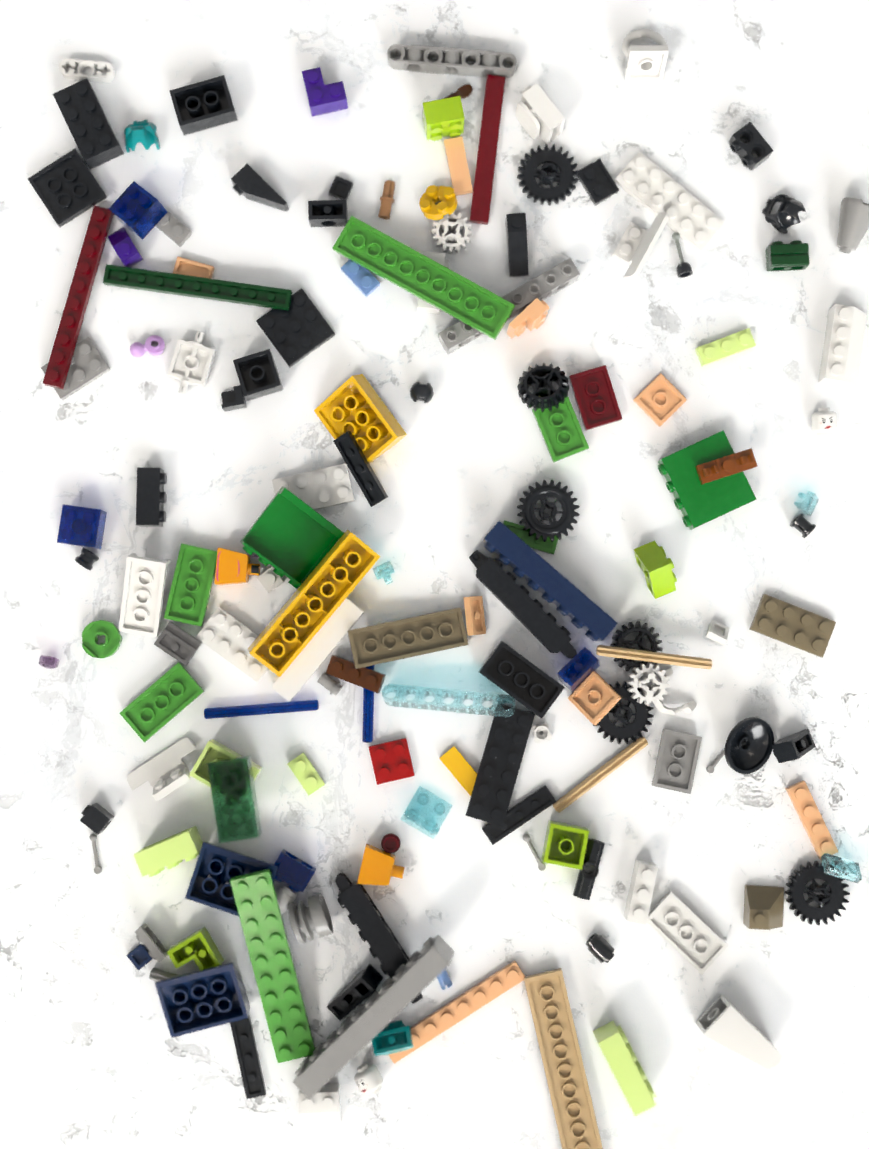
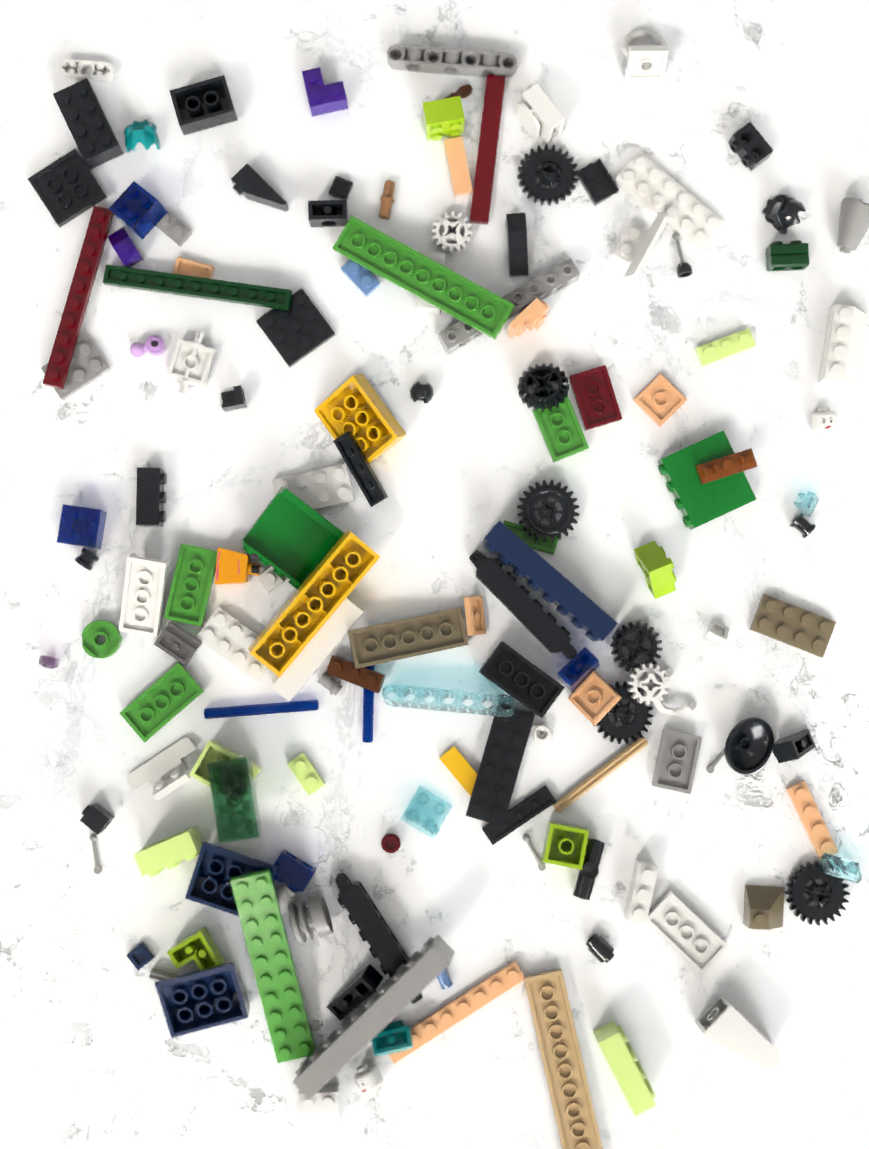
(155, 947): light grey plate -> none
(248, 1058): black tile -> none
(258, 375): black brick -> none
(378, 867): light orange torso -> none
(384, 571): clear light blue tile -> none
(391, 761): red plate -> none
(434, 194): yellow plate -> none
(655, 657): tan axle -> none

